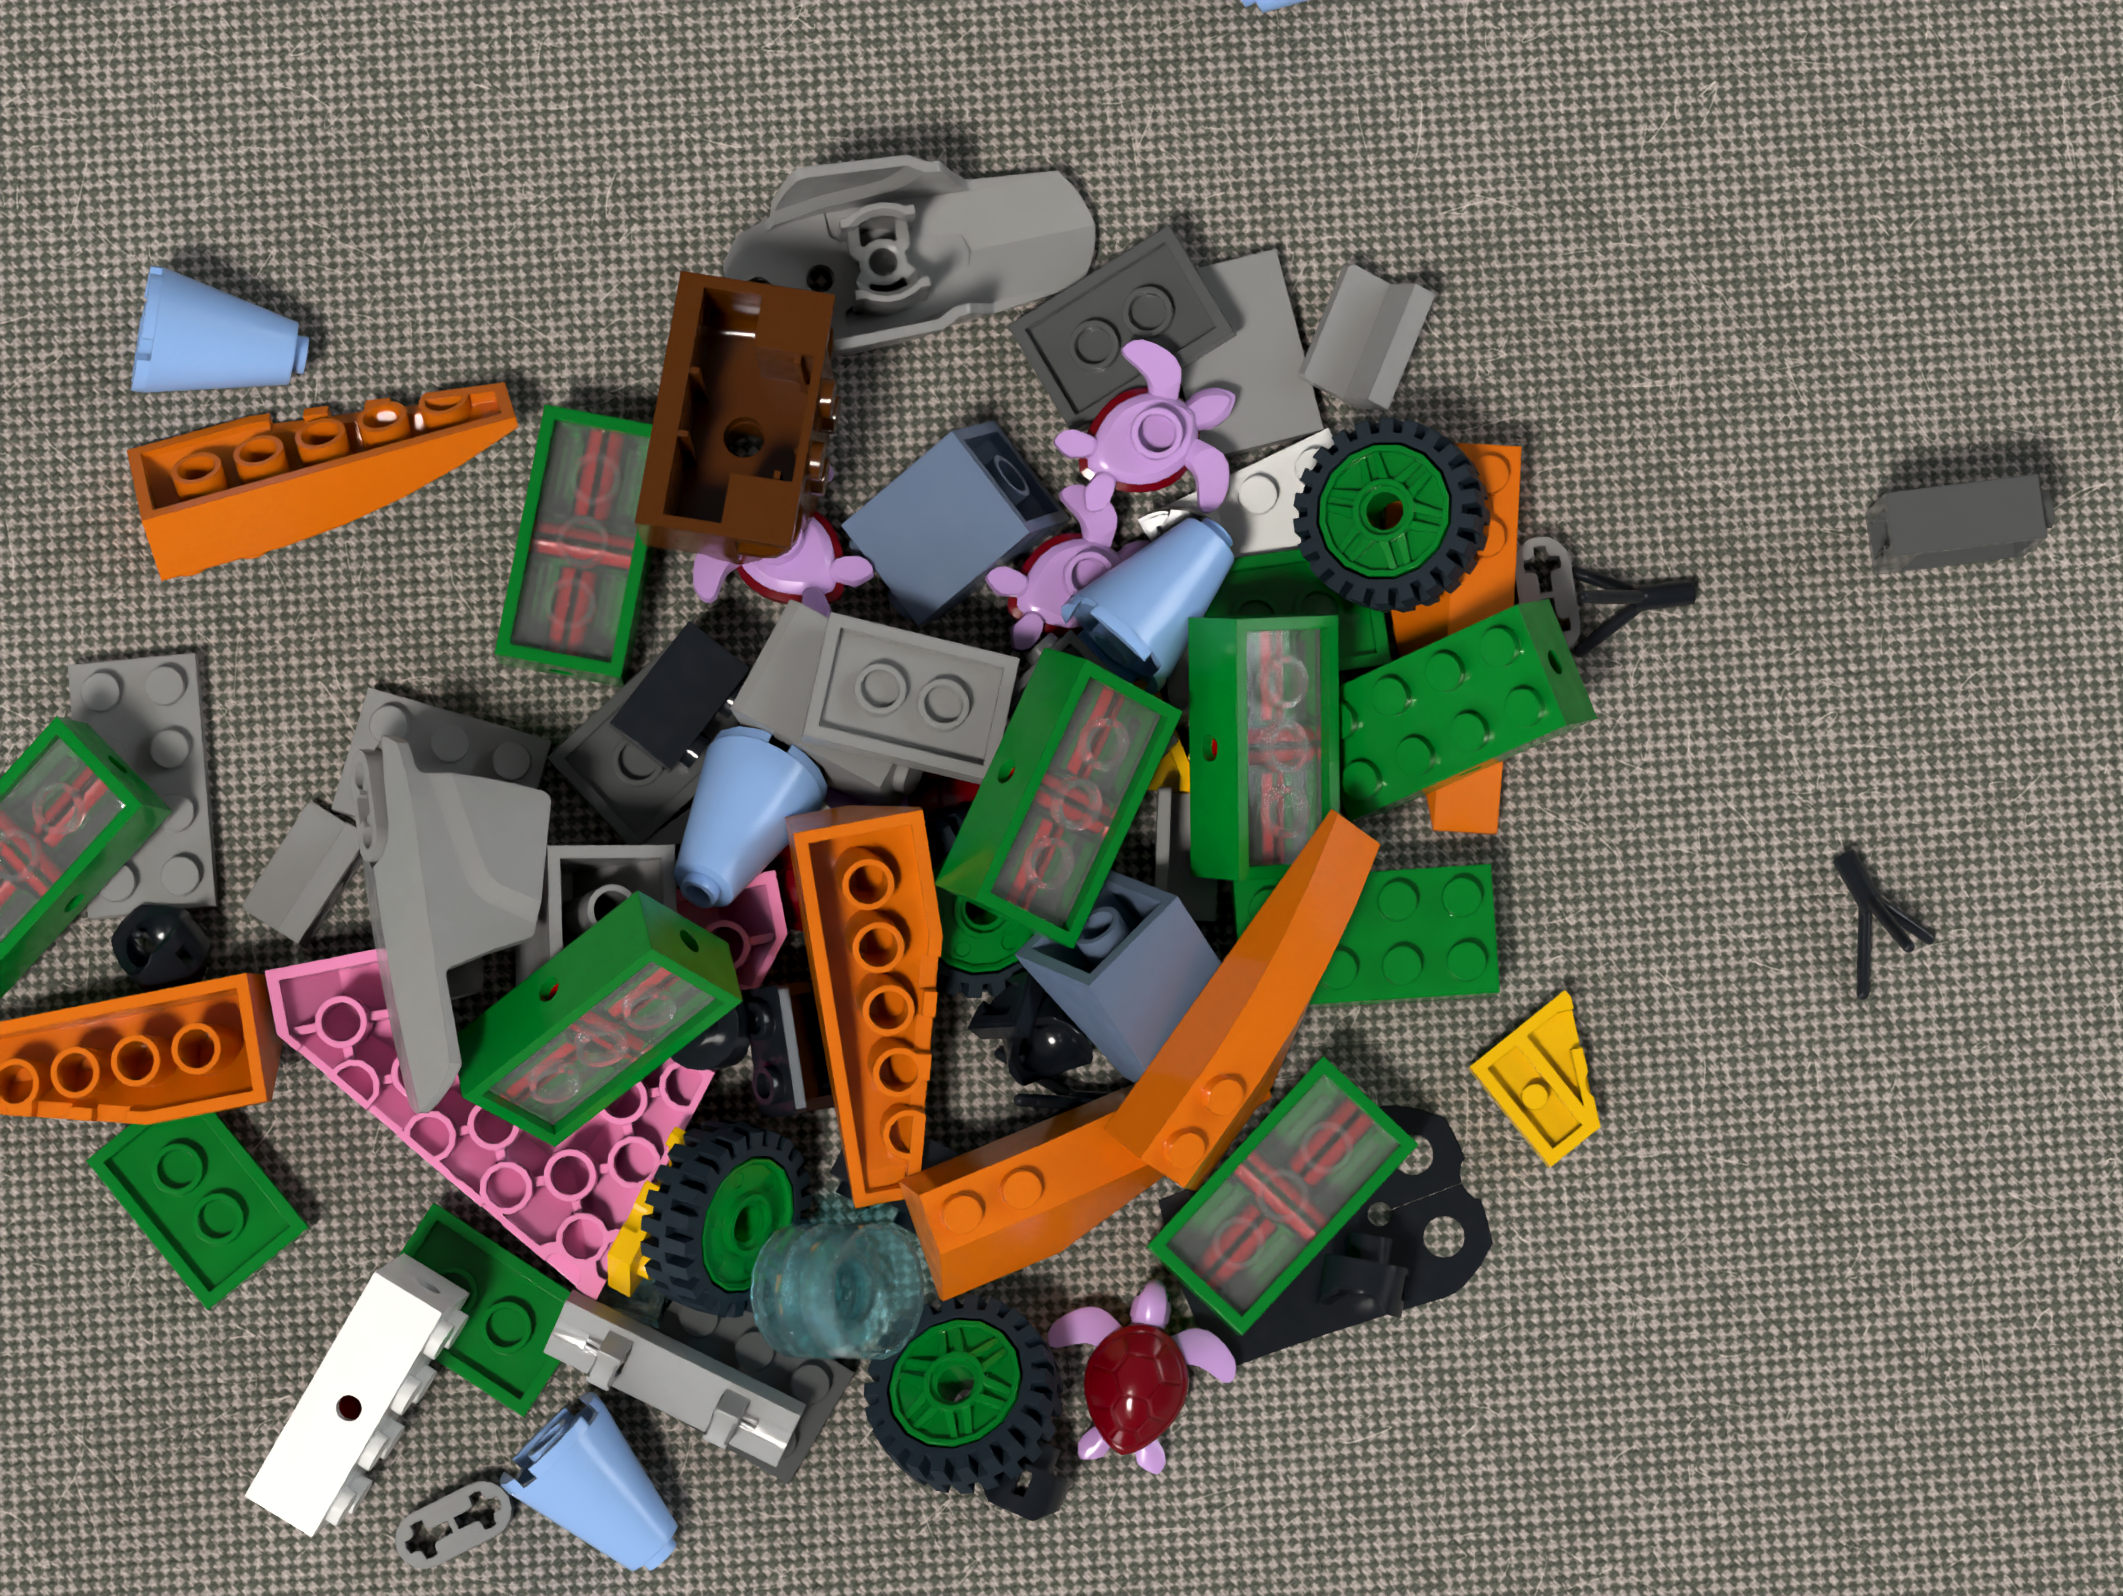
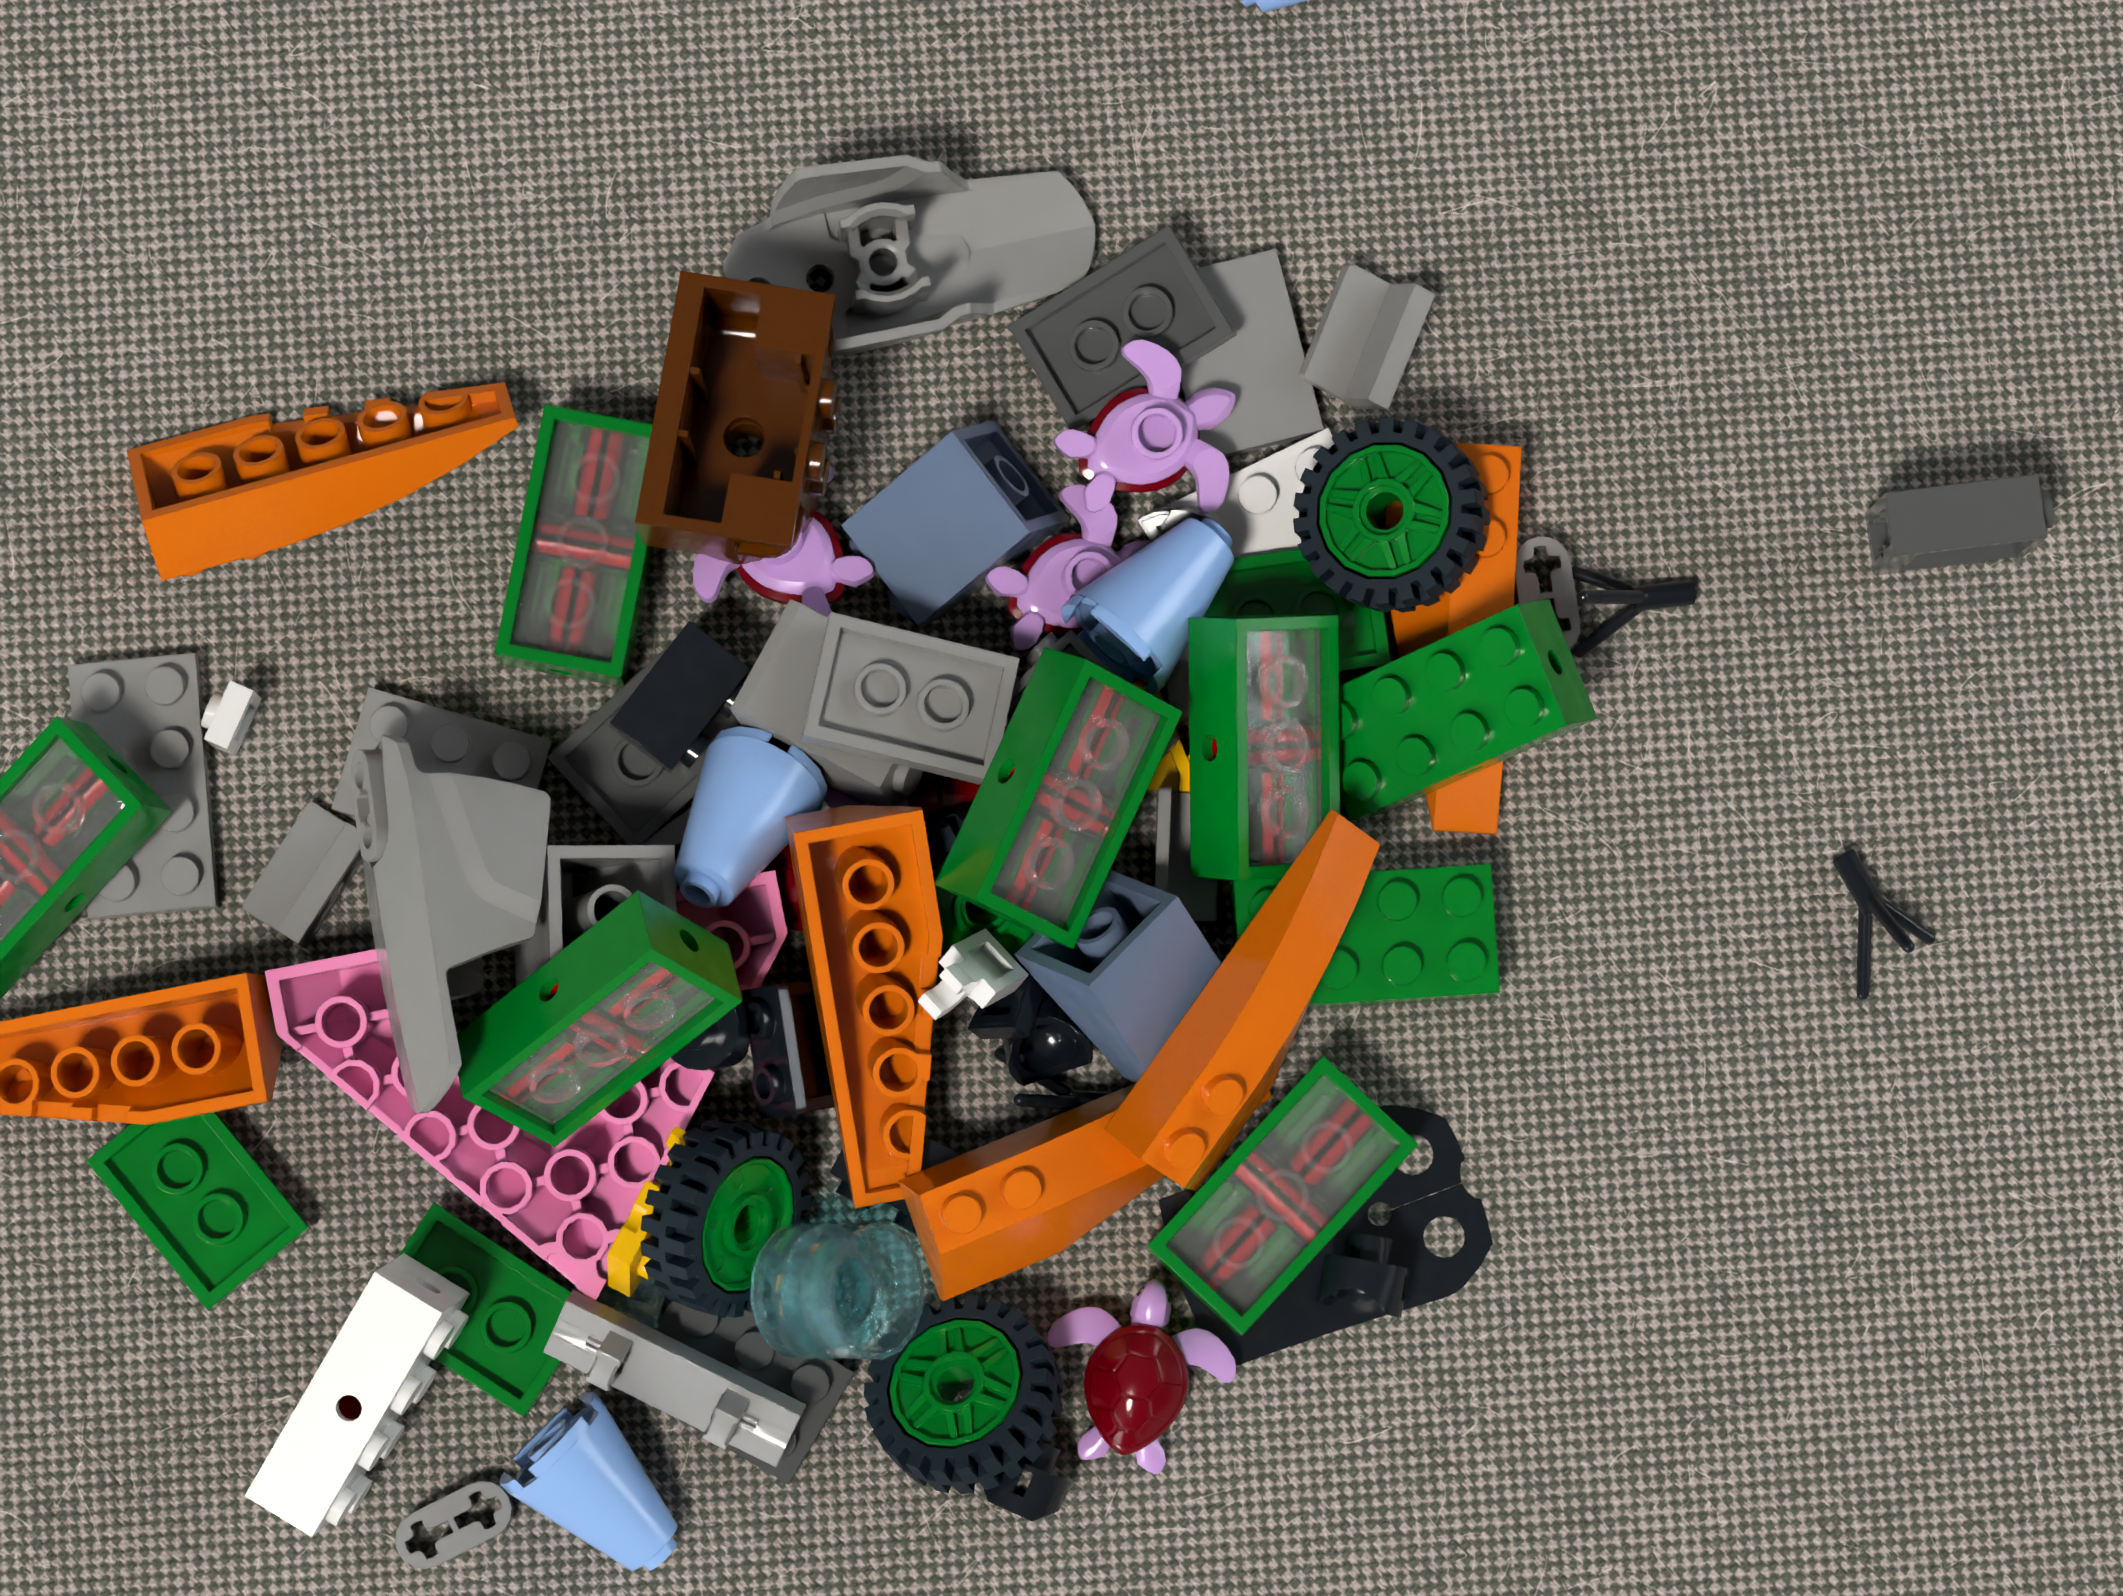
(174, 951): black piece -> none
(210, 339): light blue cone -> none
(229, 717): none -> white plate
(974, 969): none -> white plate
(1542, 1081): yellow wing -> none

